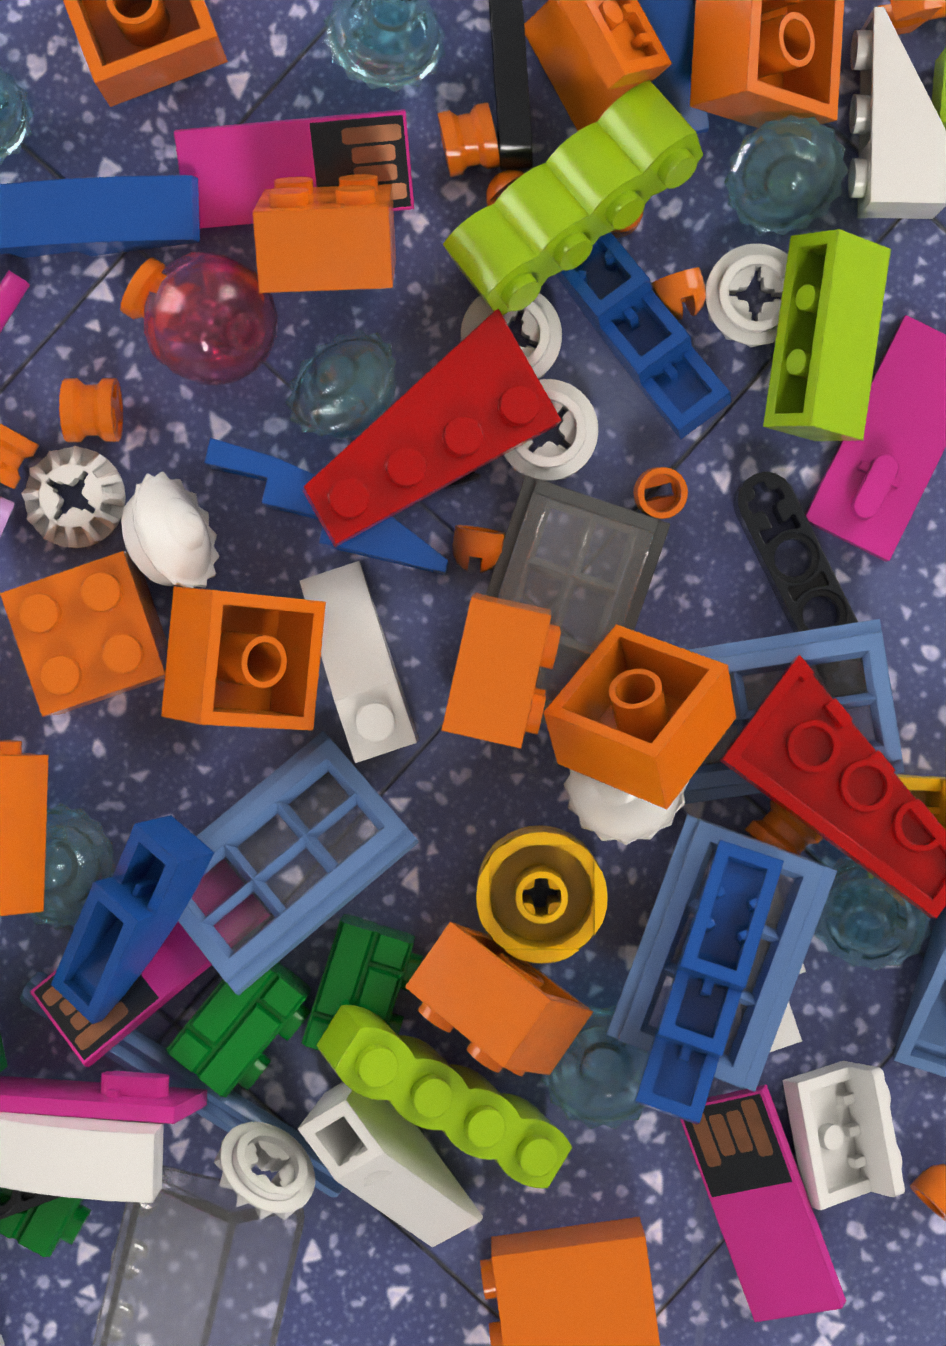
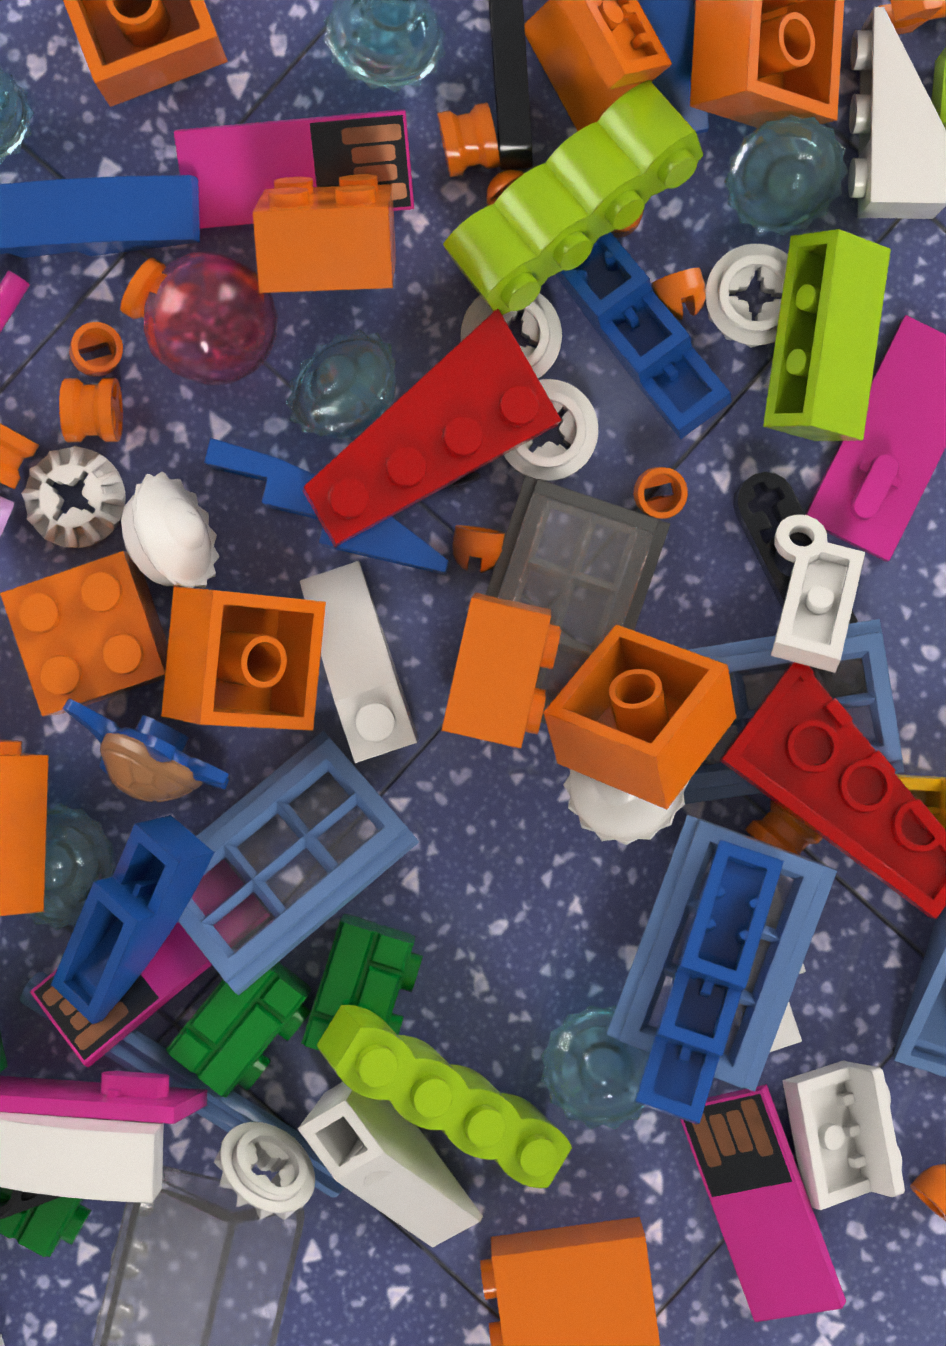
(91, 338): none -> orange hinge
(146, 760): none -> animal
(497, 1002): orange brick -> none
(568, 918): yellow brick -> none
(817, 595): none -> white hinge
(869, 920): clear light blue piece -> none

